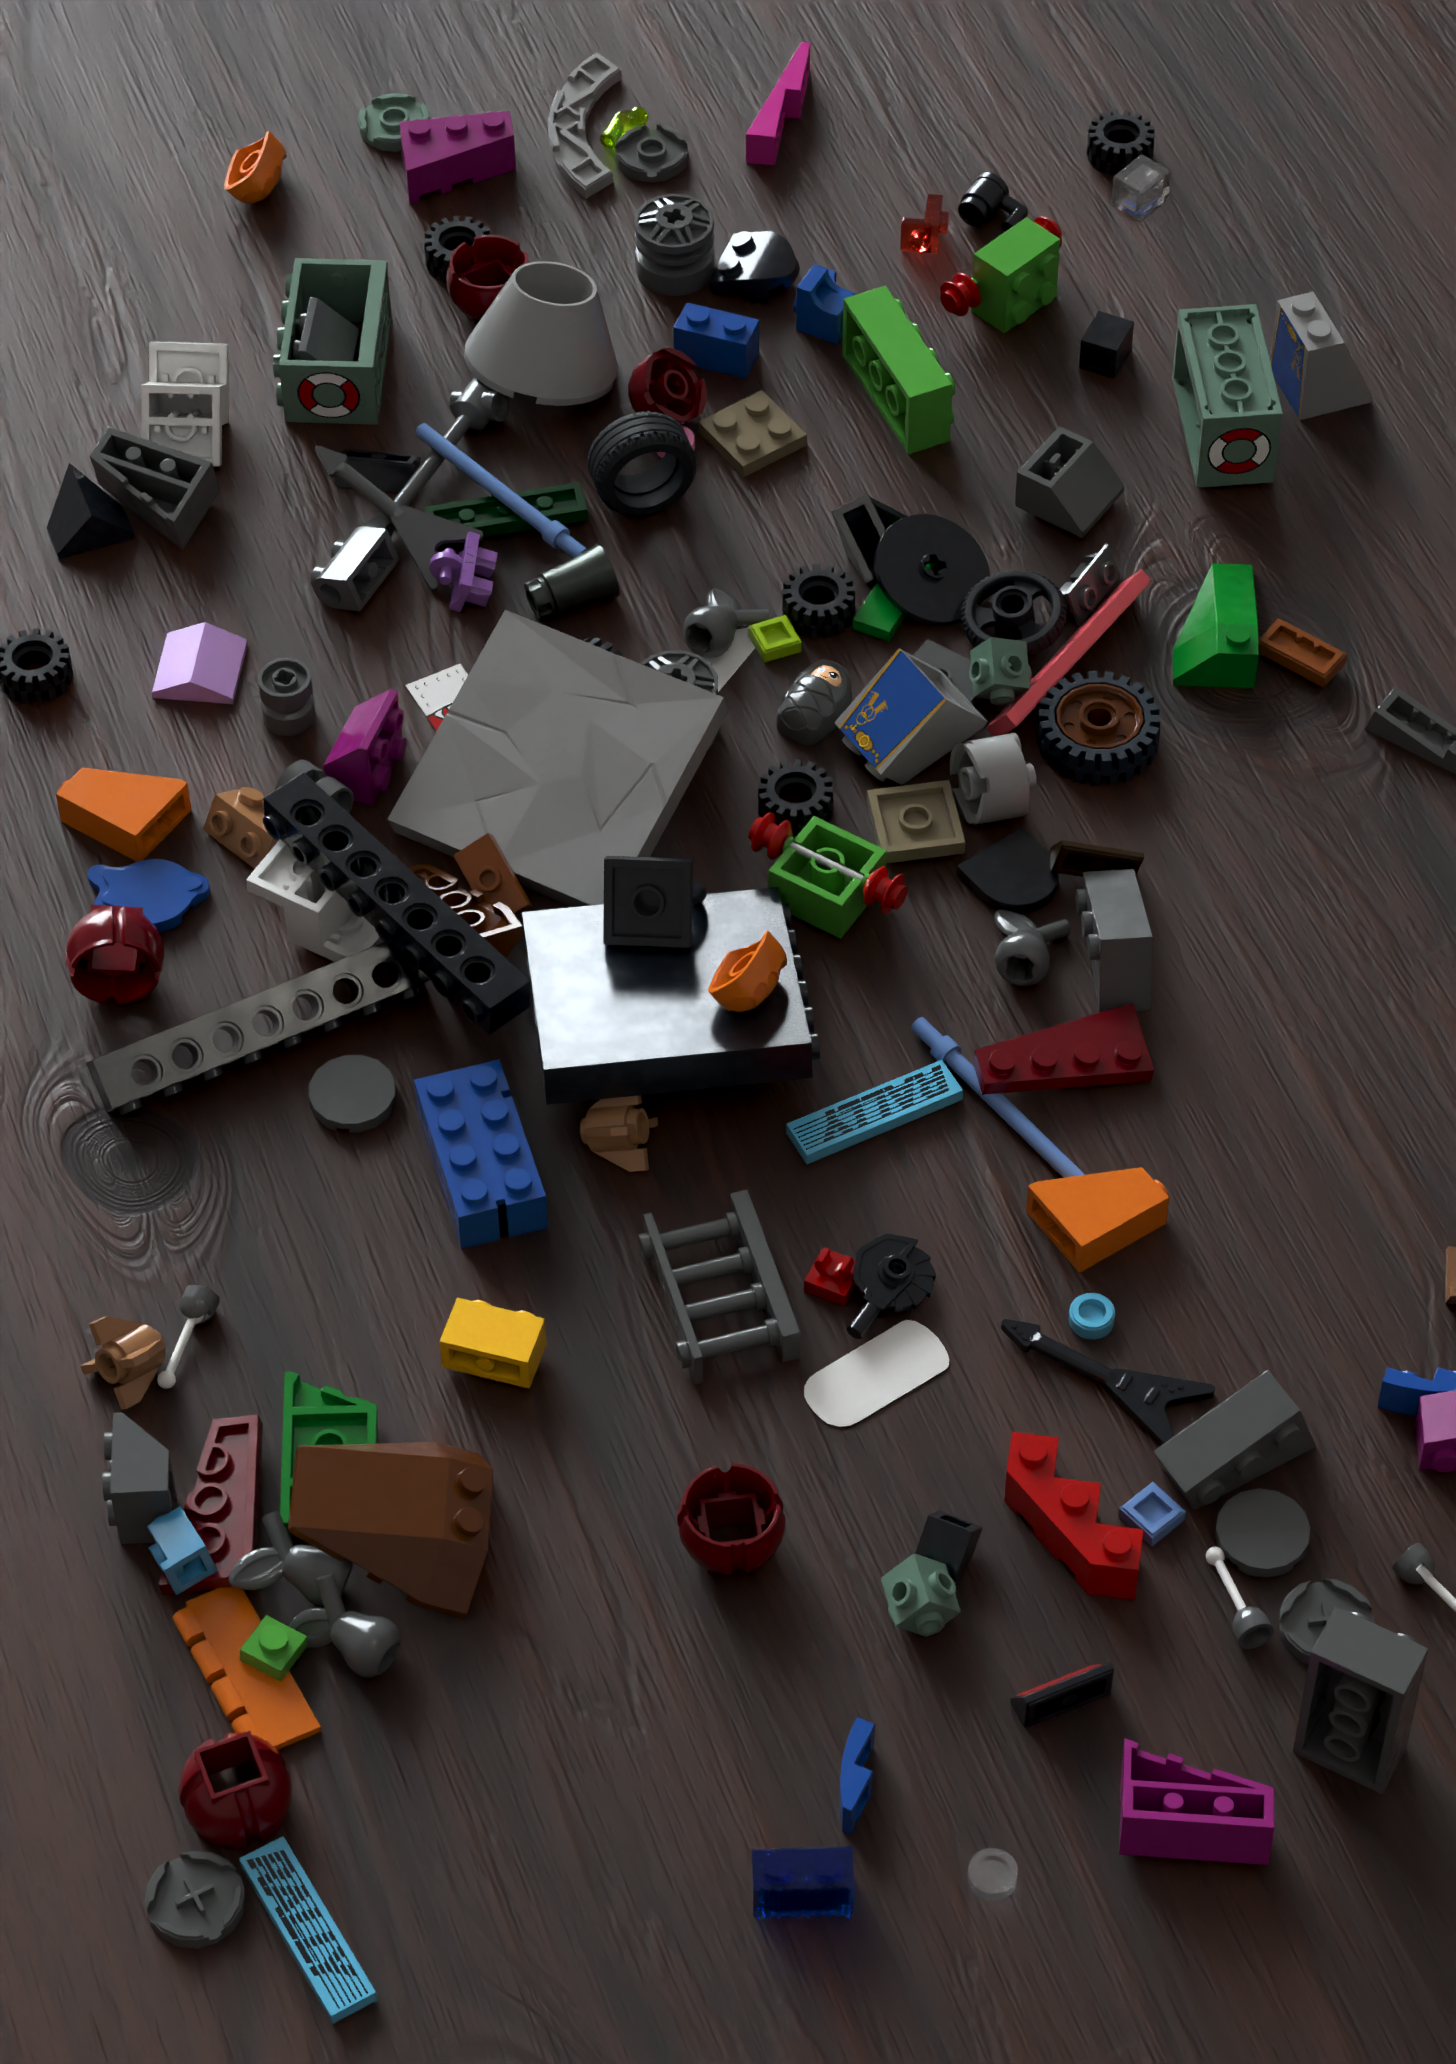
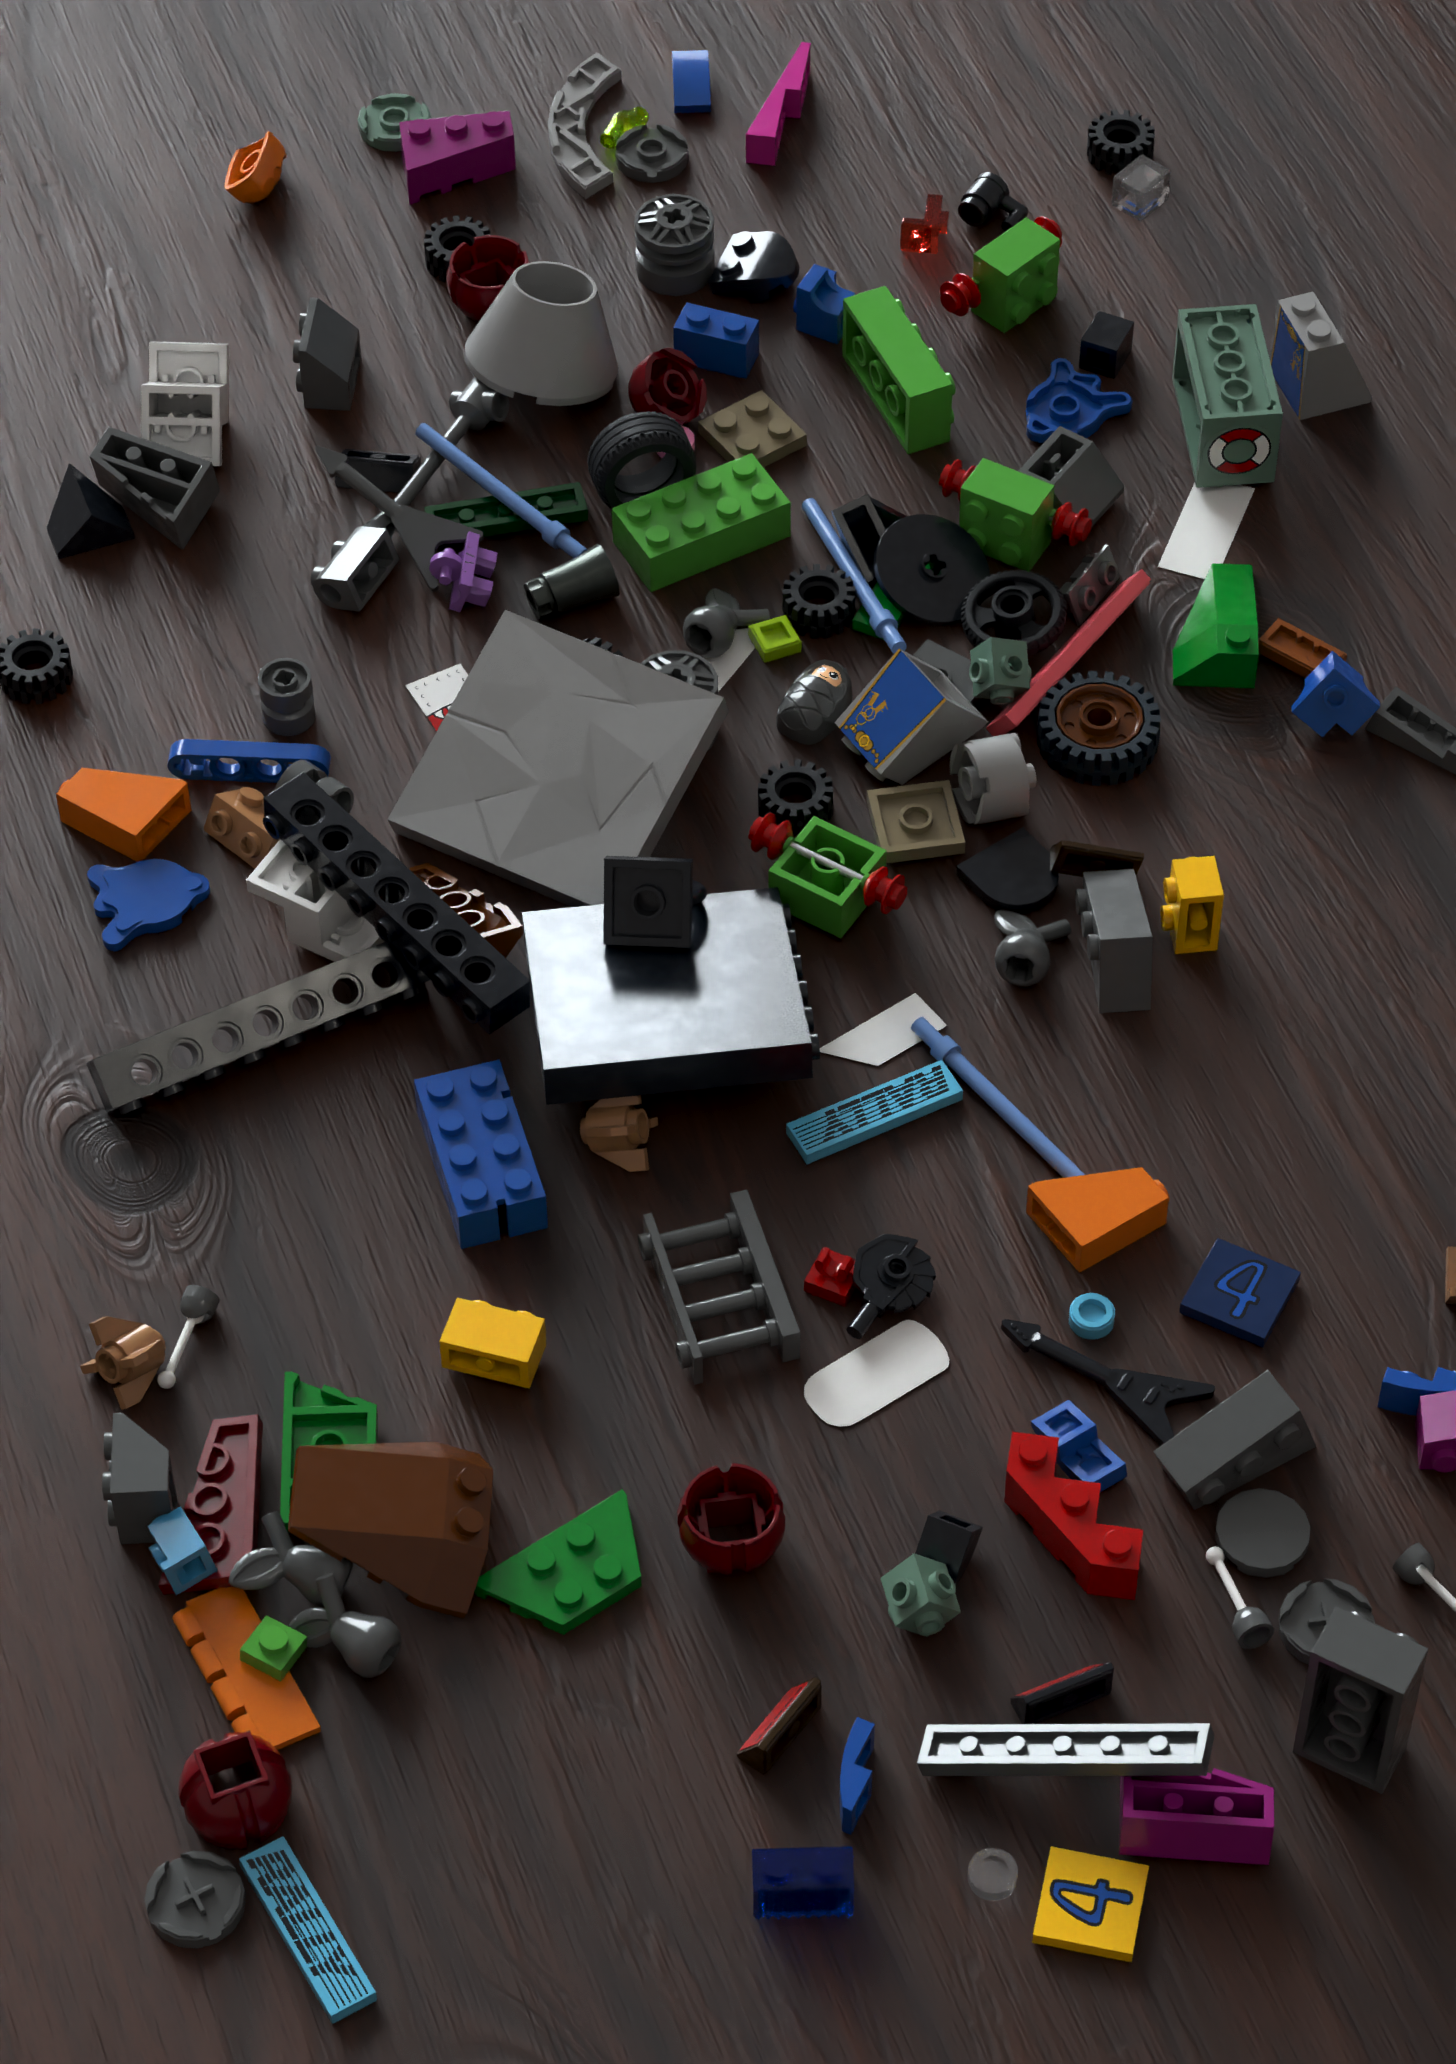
(114, 954): dark red piece -> none
(200, 665): lavender slope -> none
(248, 756): none -> blue beam
(335, 389): sand green hose -> none
(352, 1093): dark grey tile -> none
(369, 747): magenta slope -> none
(491, 874): dark orange plate -> none
(571, 1570): none -> green wing
(691, 81): none -> blue slope
(701, 522): none -> bright green brick
(748, 974): orange piece -> none
(782, 1725): none -> dark brown slope
(880, 619): none -> medium blue bar
(885, 1033): none -> white sticker
(1011, 512): none -> bright green brick
(1066, 1749): none -> plate
(1071, 402): none -> blue tile
(1074, 1054): dark red wing -> none
(1079, 1448): none -> blue slope
(1090, 1904): none -> yellow tile
(1153, 1512): medium blue tile -> none
(1193, 904): none -> yellow brick
(1205, 529): none -> white sticker
(1240, 1292): none -> dark blue tile
(1335, 695): none -> blue brick

